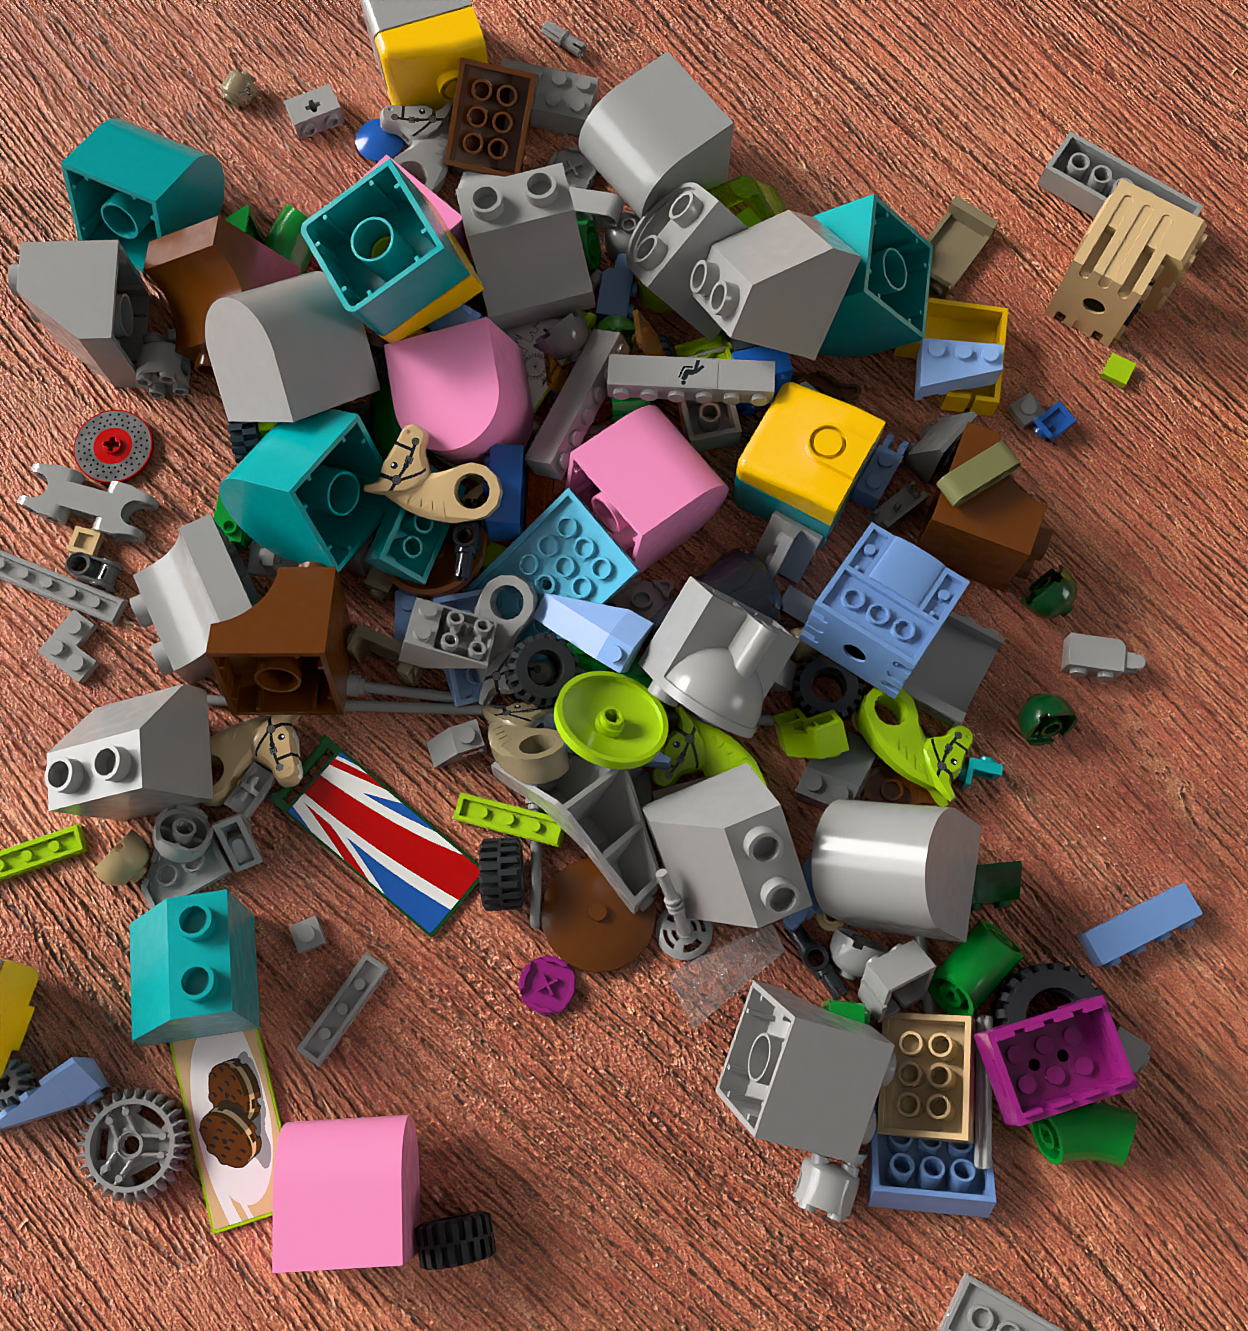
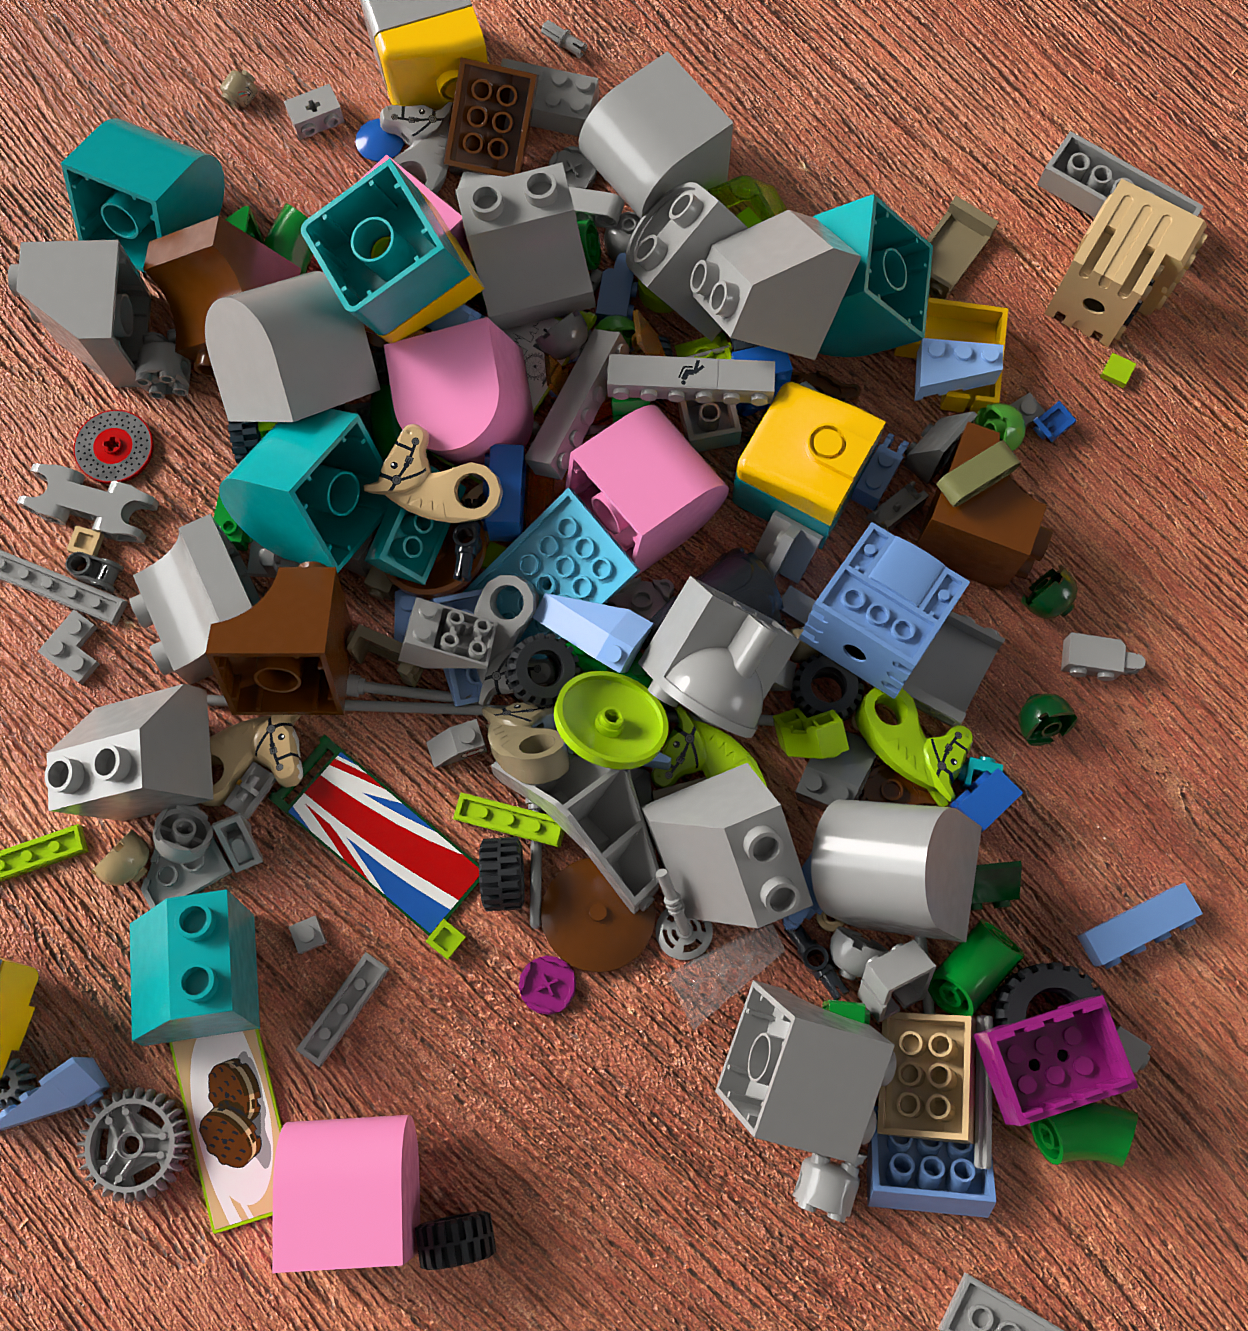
(445, 939): none -> lime plate
(989, 798): none -> blue brick
(1005, 420): none -> bright green cylinder

